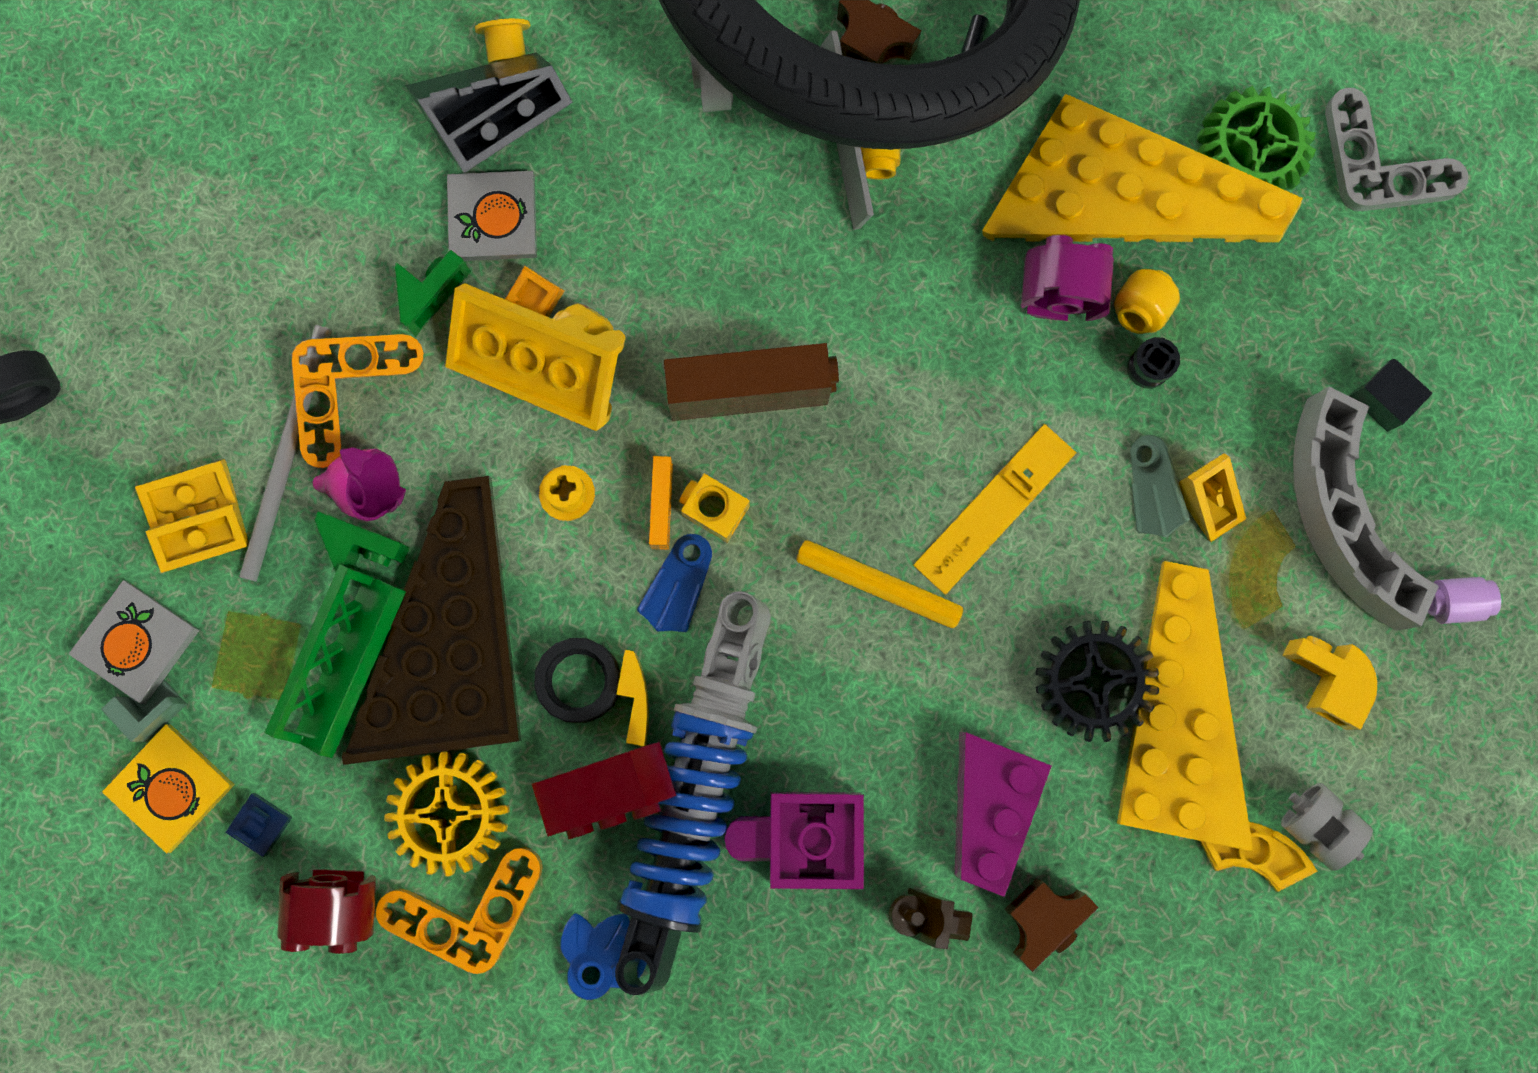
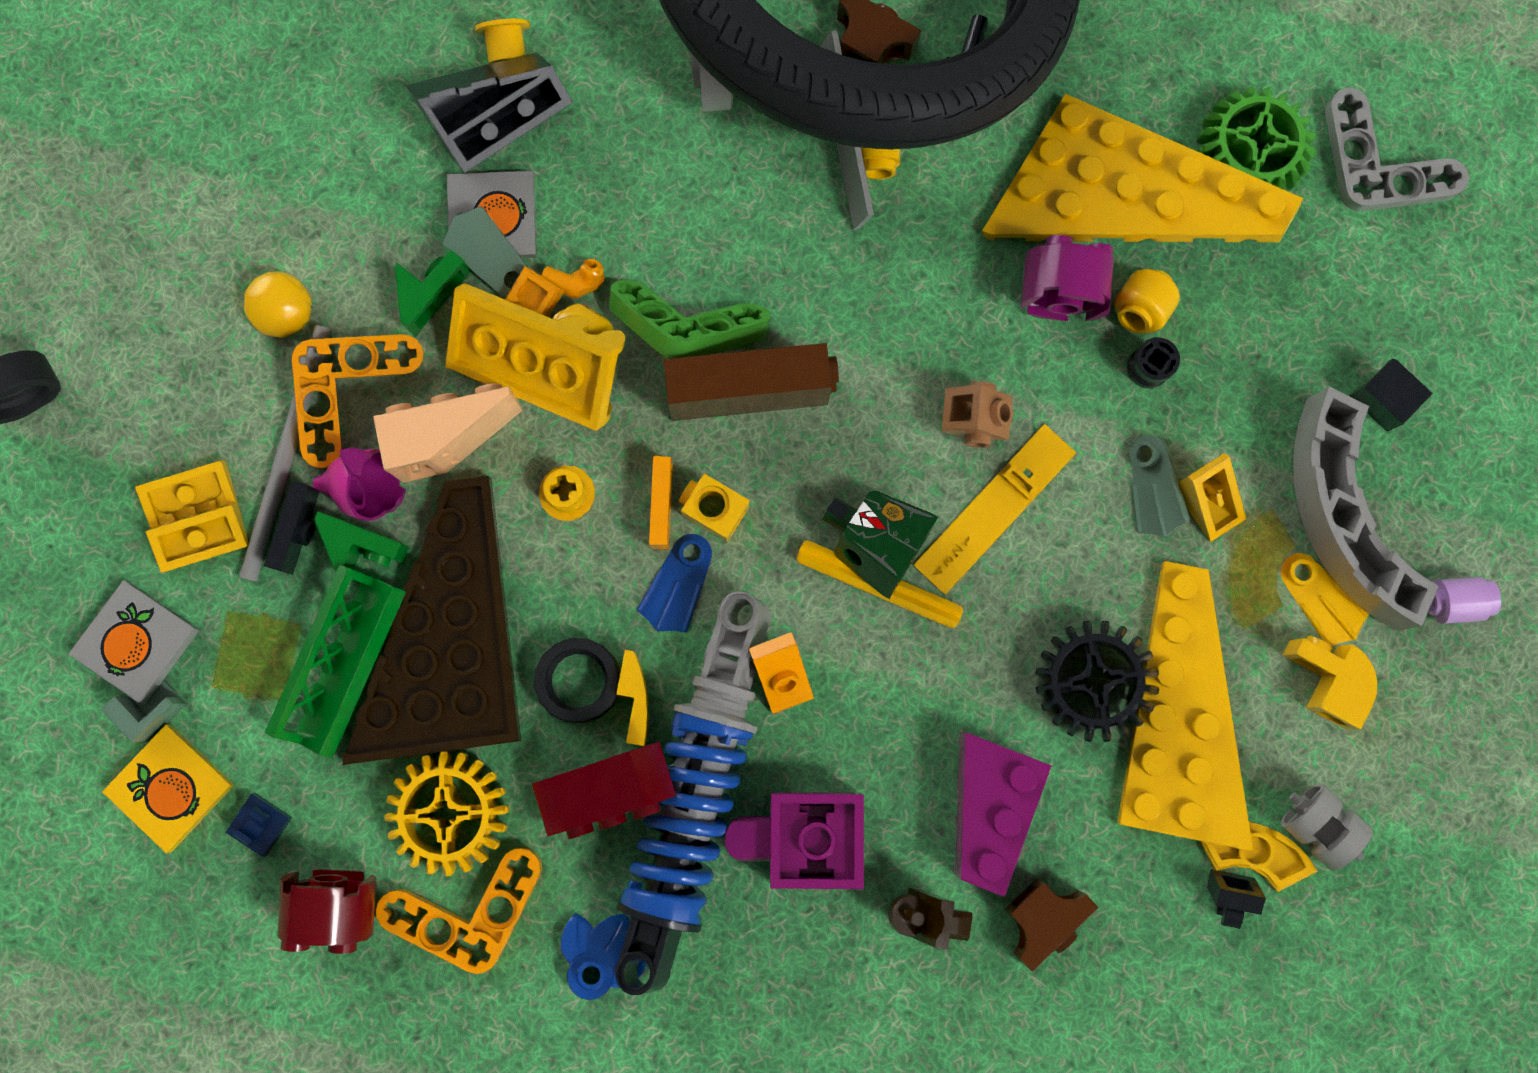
(277, 304): none -> yellow hair
(293, 528): none -> black plate
(441, 434): none -> light nougat slope
(483, 248): none -> sand green piece
(580, 282): none -> light orange arm
(690, 336): none -> bright green beam
(781, 673): none -> light orange plate
(879, 537): none -> dark green torso
(977, 414): none -> medium nougat brick
(1234, 896): none -> black tile
(1323, 601): none -> yellow piece

